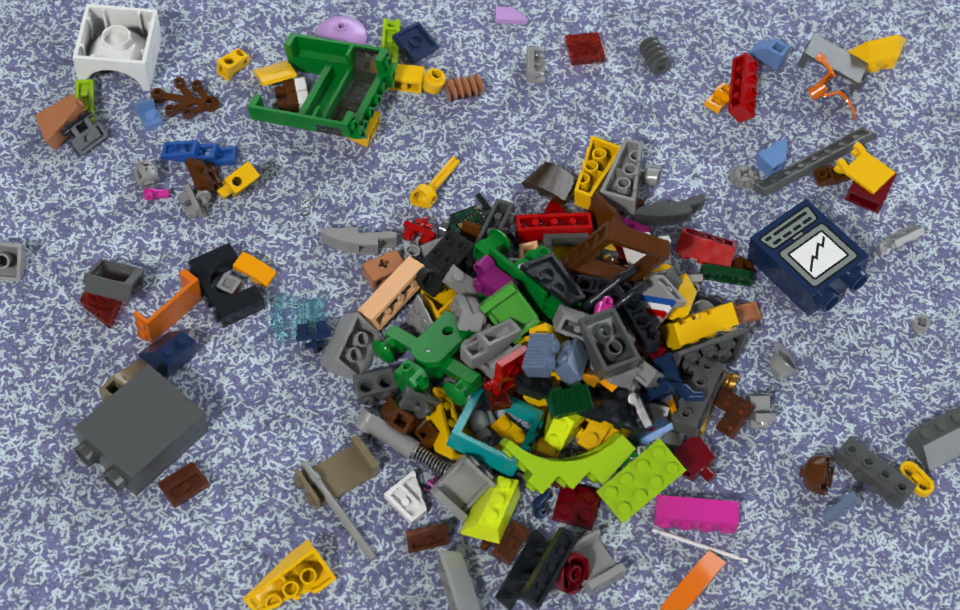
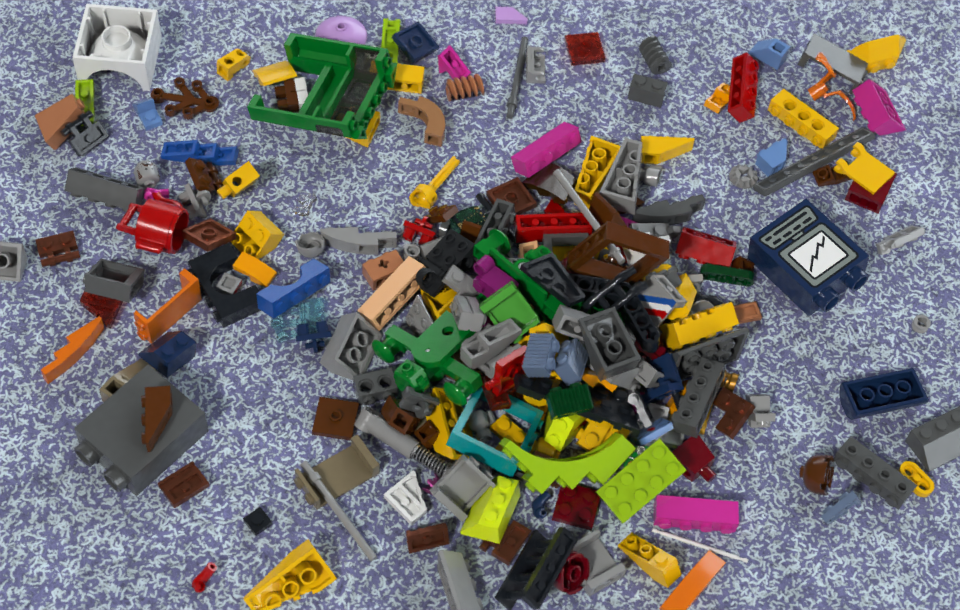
(55, 245): none -> copper plate
(77, 346): none -> orange slope
(103, 189): none -> dark grey brick
(158, 224): none -> red piece
(158, 410): none -> reddish brown slope
(199, 581): none -> red arm
(208, 234): none -> copper plate
(257, 234): none -> yellow slope
(257, 521): none -> black plate
(278, 299): none -> blue arch
(310, 244): none -> light grey hair
(335, 418): none -> reddish brown plate
(429, 114): none -> medium nougat arch
(433, 81): yellow head -> none
(442, 213): none -> reddish brown plate
(451, 62): none -> dark pink slope
(512, 101): none -> dark grey bar
(513, 192): none -> copper plate
(546, 149): none -> dark pink brick
(606, 303): dark pink arm -> none
(614, 251): none -> light grey bar
(647, 90): none -> dark grey brick
(651, 559): none -> yellow slope
(657, 229): none -> light grey hinge
(660, 149): none -> yellow slope
(689, 394): dark blue arm -> none
(782, 362): light grey piece -> none
(802, 119): none -> yellow brick
(877, 109): none -> dark pink slope
(882, 394): none -> dark blue brick

